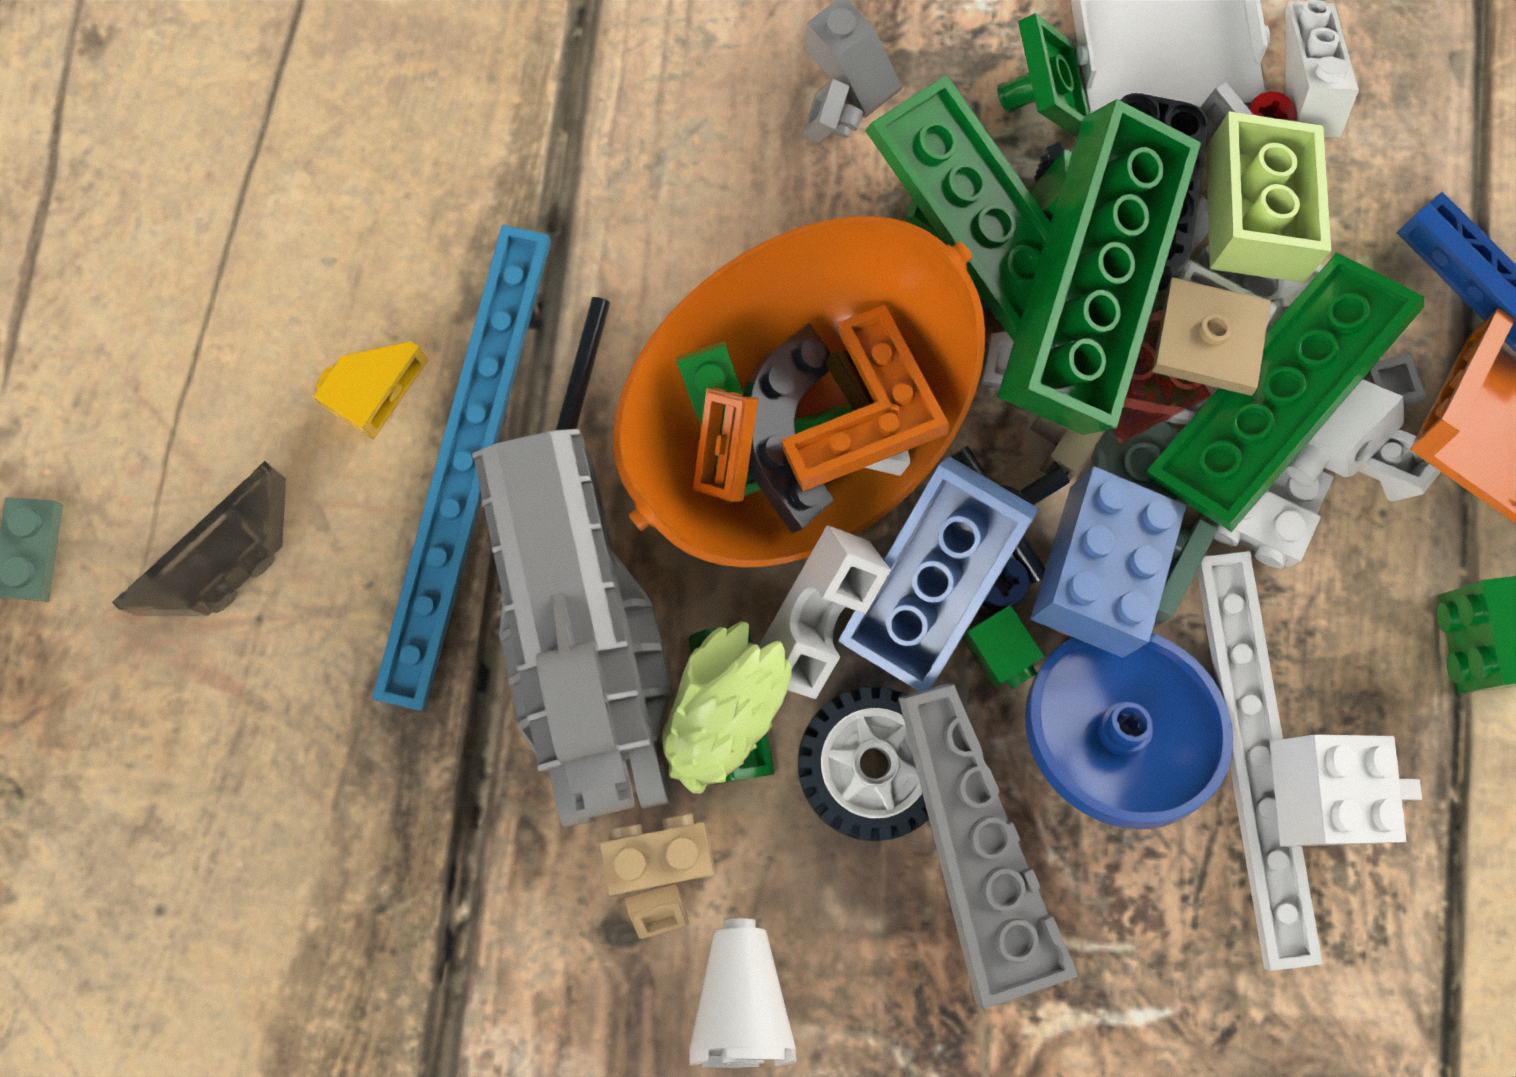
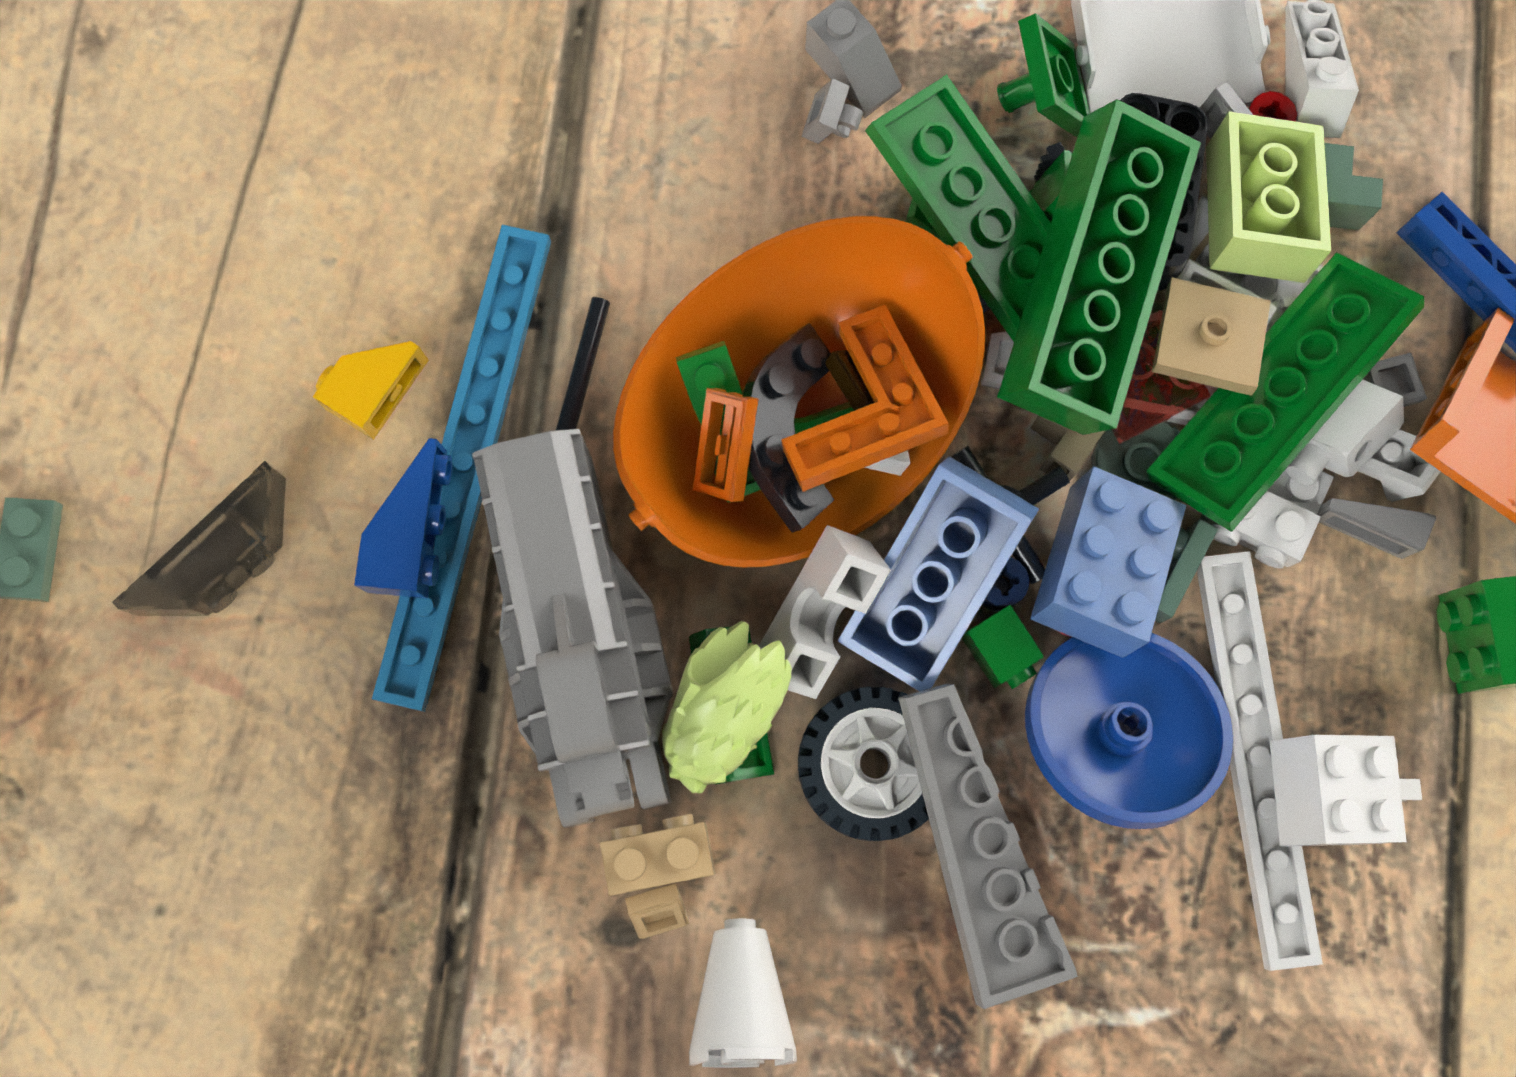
(401, 536): none -> blue slope
(1350, 197): none -> sand green piece
(1383, 527): none -> light grey slope

